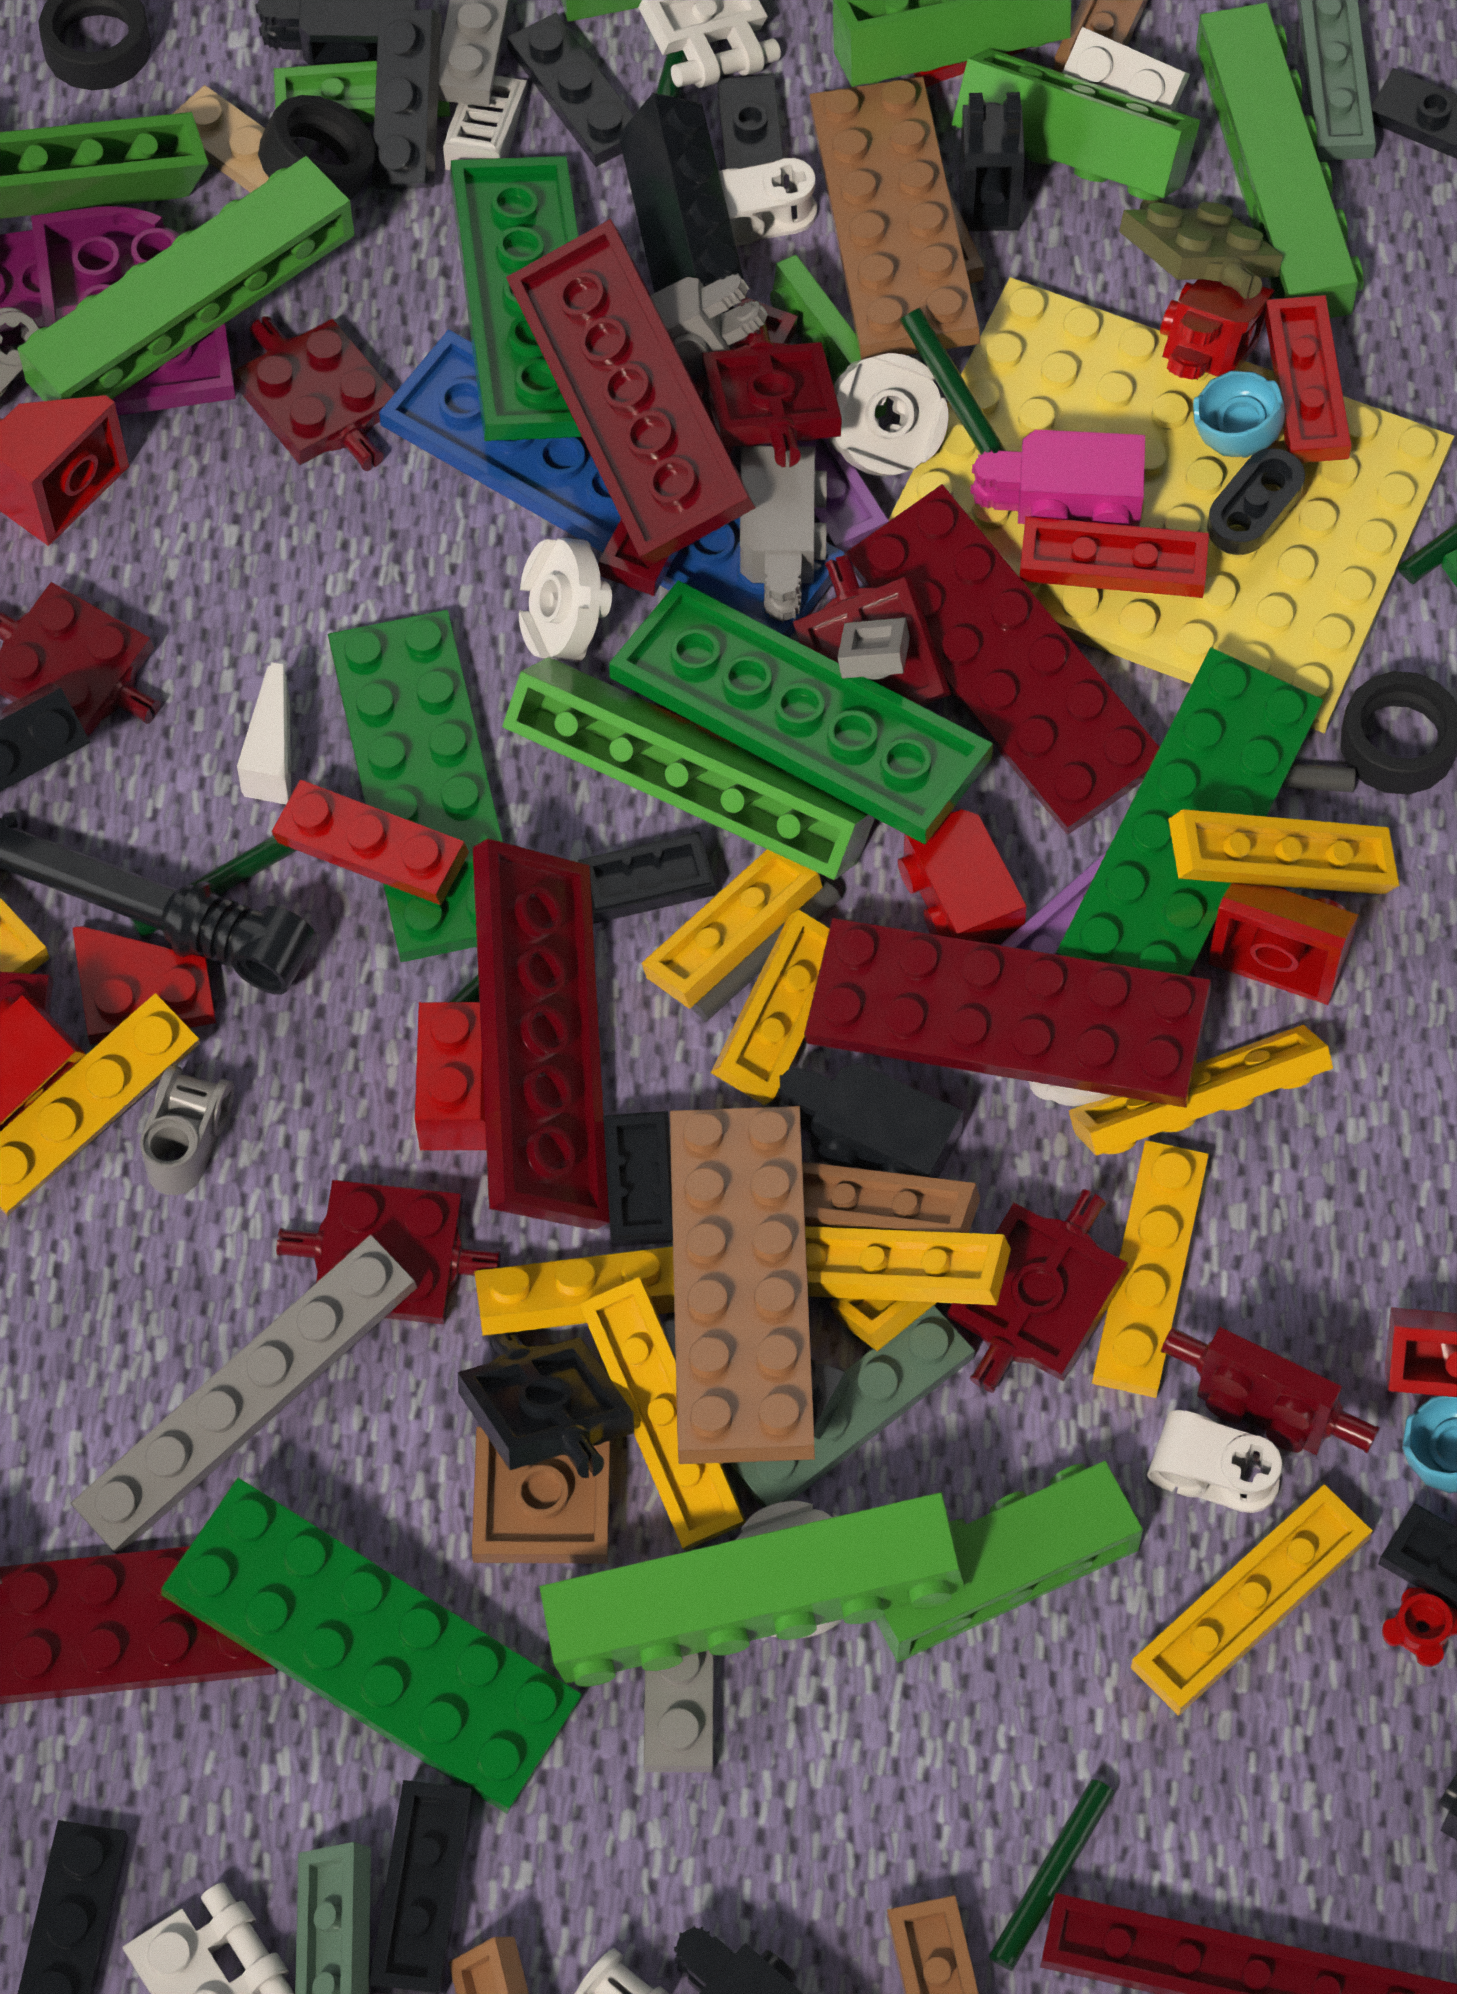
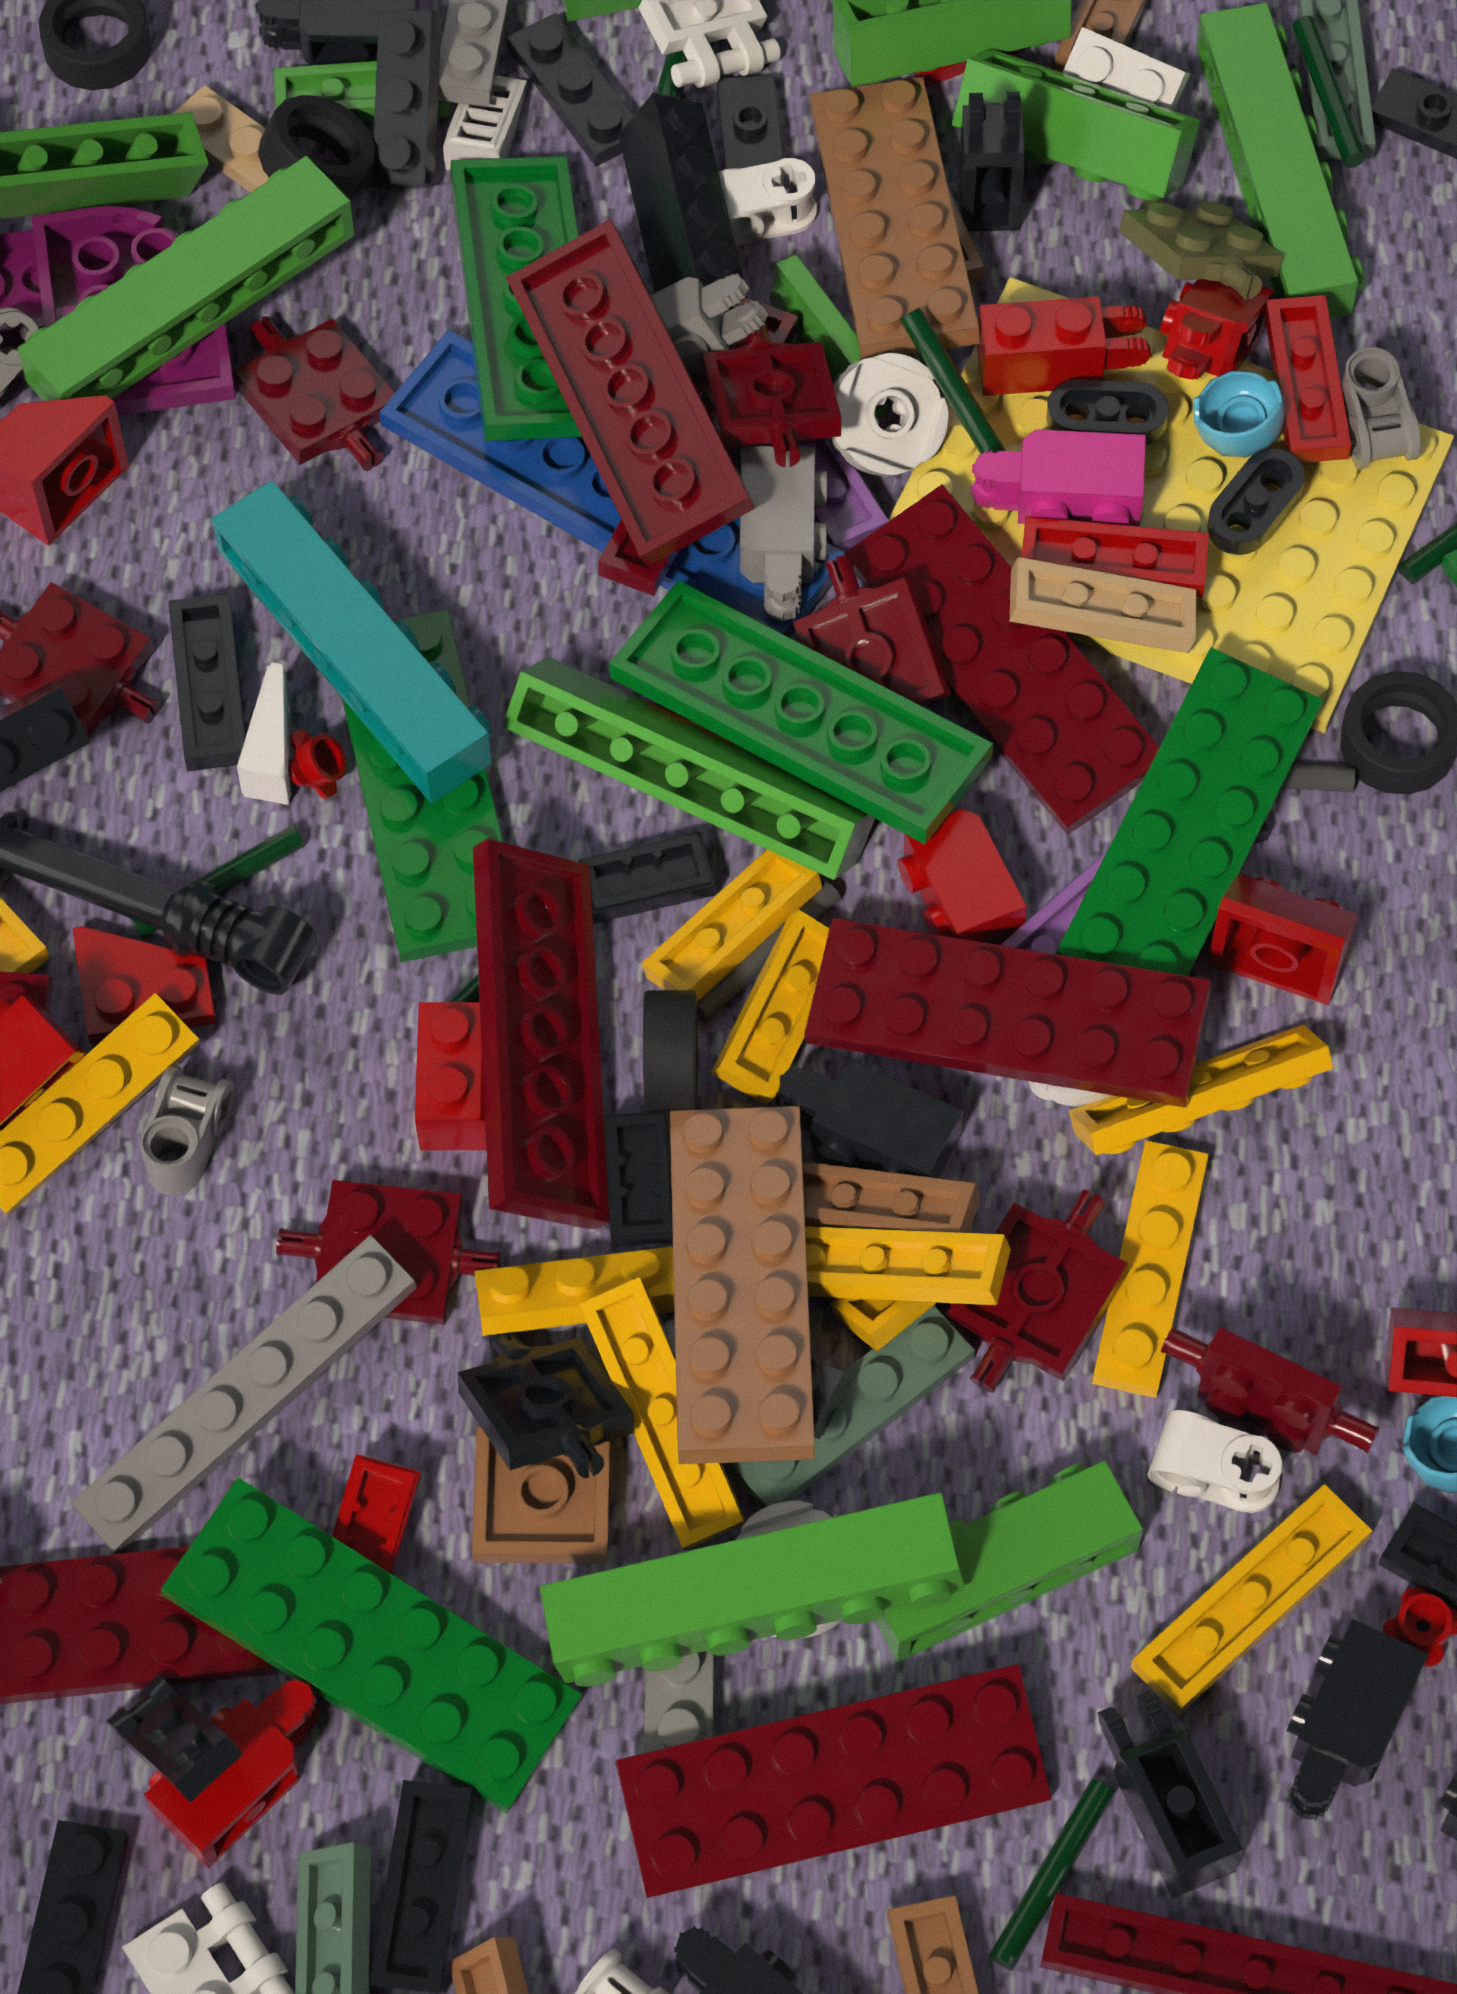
(175, 1739): none -> black plate
(207, 681): none -> black plate
(251, 1783): none -> red hinge
(316, 762): none -> red plate
(354, 641): none -> teal brick
(370, 842): red plate -> none
(376, 1509): none -> red plate
(563, 599): white plate -> none
(670, 1050): none -> black tyre
(832, 1780): none -> dark red plate
(873, 648): light grey plate -> none
(1054, 341): none -> red hinge
(1103, 605): none -> tan plate
(1108, 408): none -> black plate
(1172, 1800): none -> black hinge
(1283, 852): yellow plate -> none
(1329, 92): none -> dark green bar
(1352, 1716): none -> black hinge
(1380, 418): none -> light grey piece

